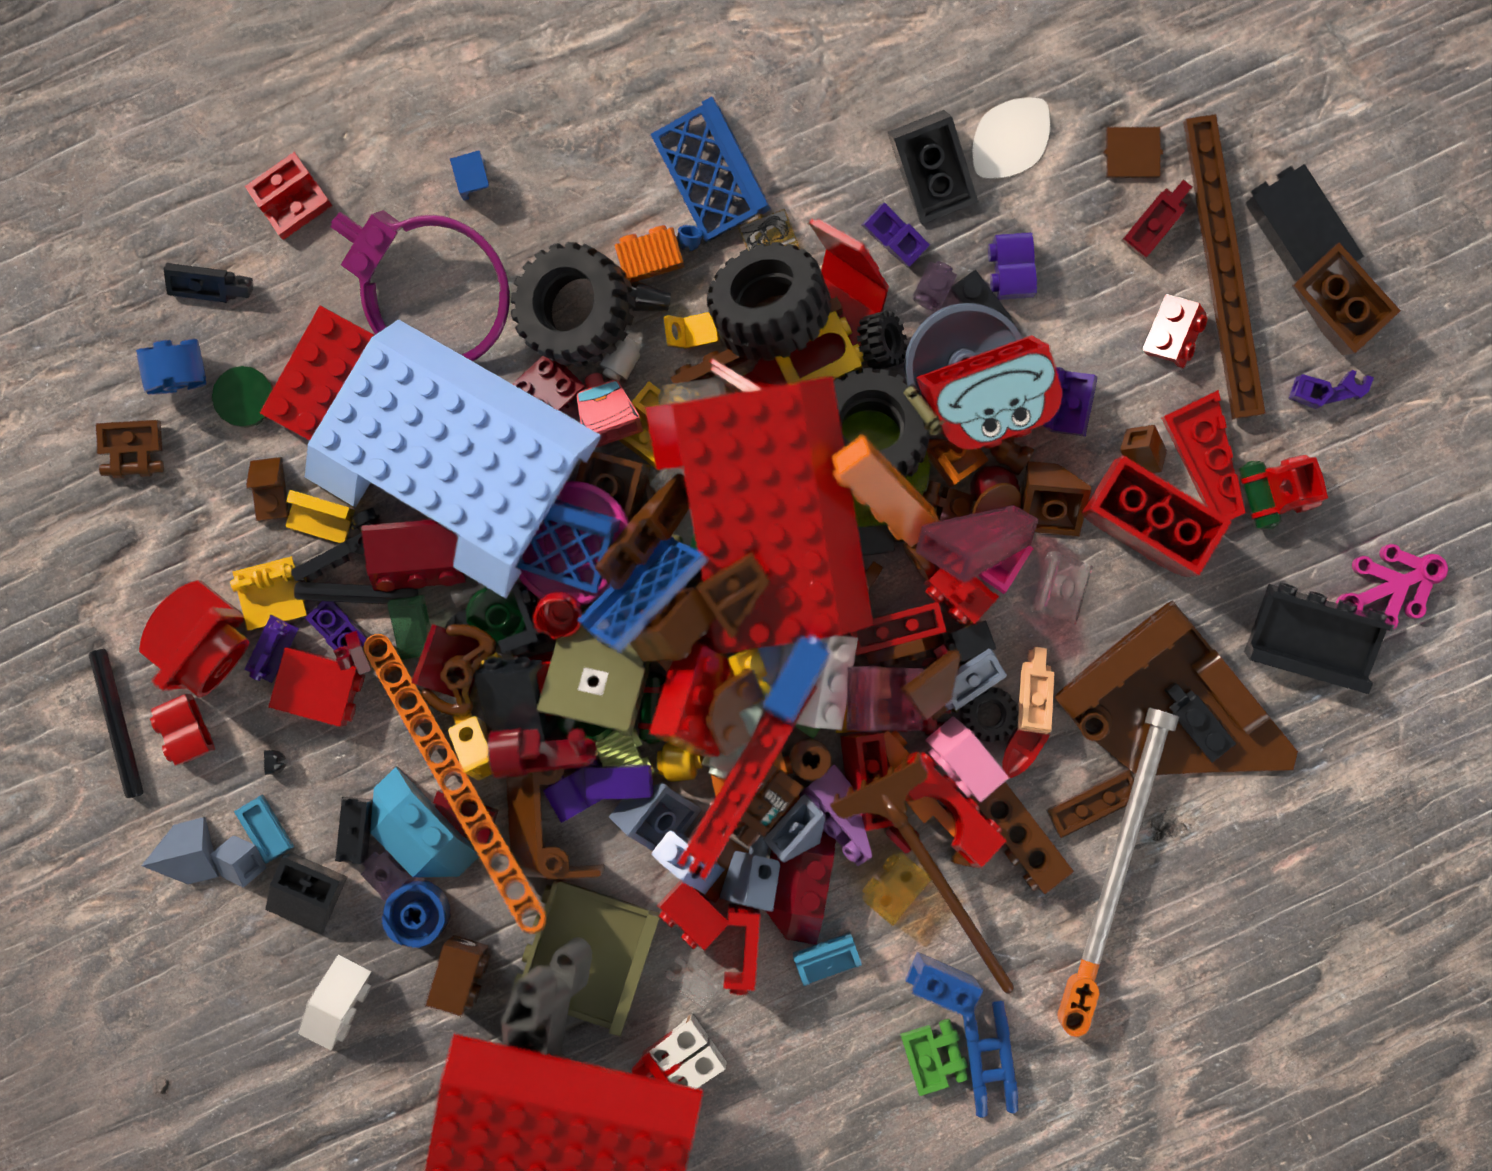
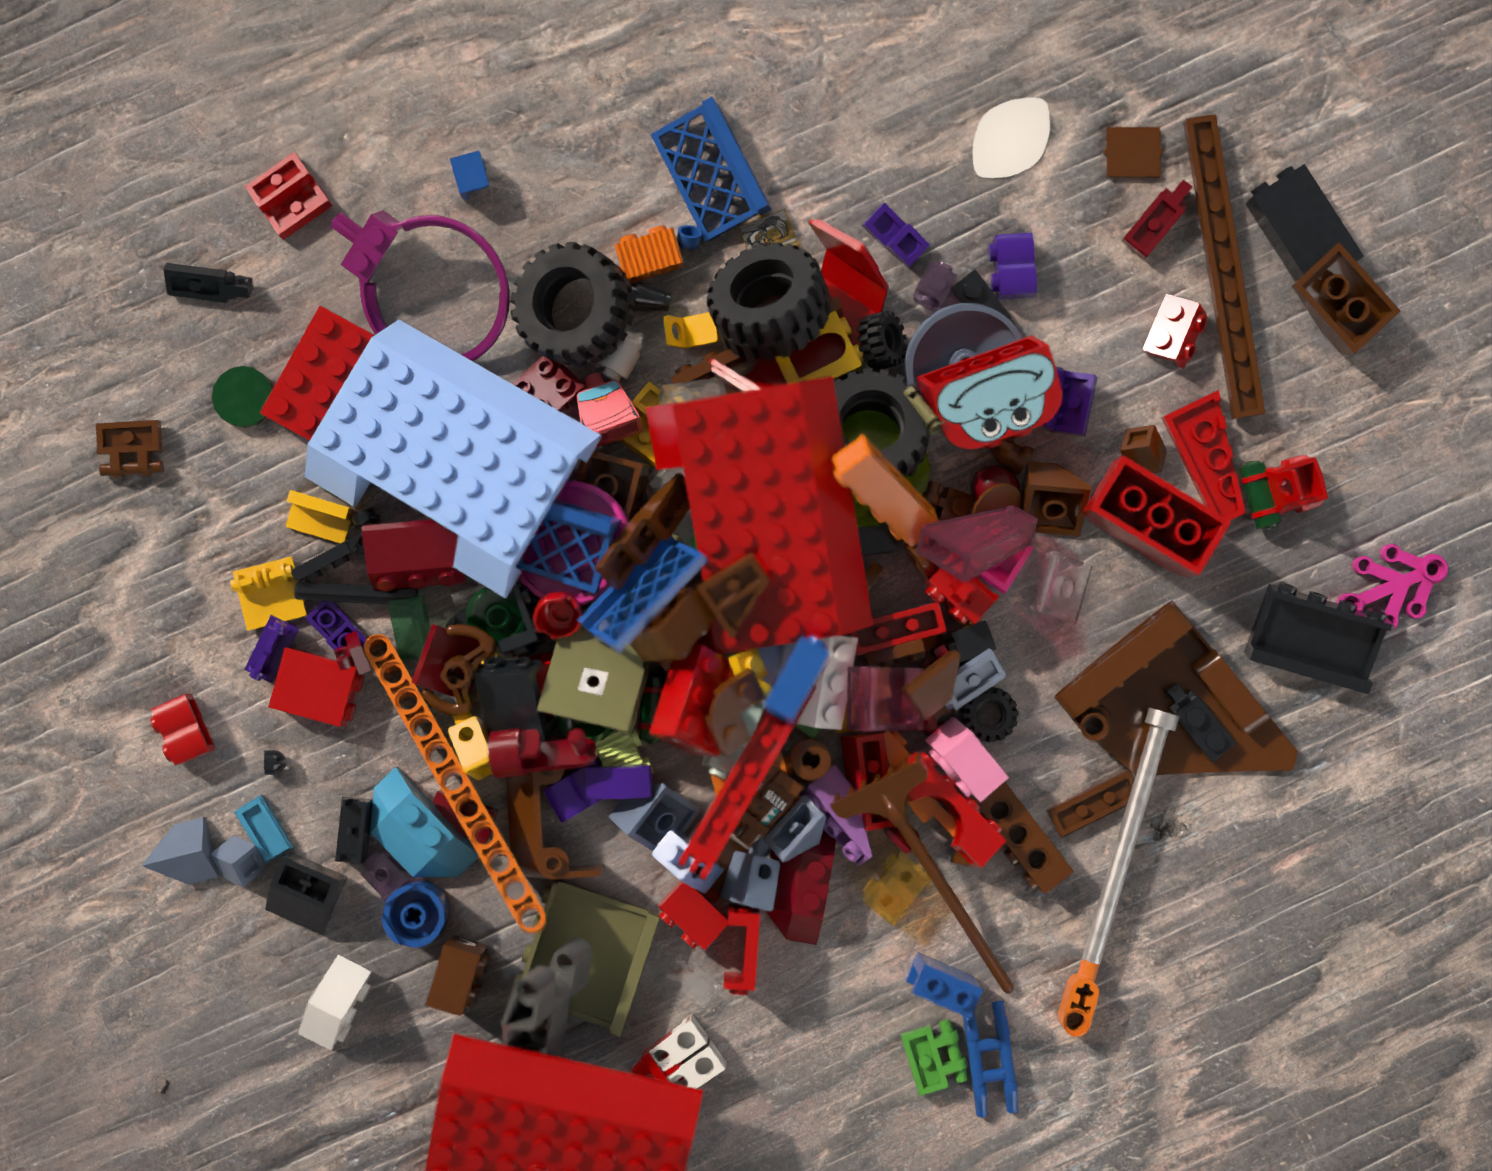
(116, 723): black axle -> none
(171, 366): blue brick -> none
(193, 639): red piece -> none
(268, 488): reddish brown slope -> none
(677, 763): yellow head -> none
(826, 958): dark azure hinge -> none
(933, 166): black slope -> none
(952, 461): orange slope -> none
(1022, 751): red plate -> none
(1036, 693): light nougat hinge -> none
(1345, 389): dark purple piece -> none

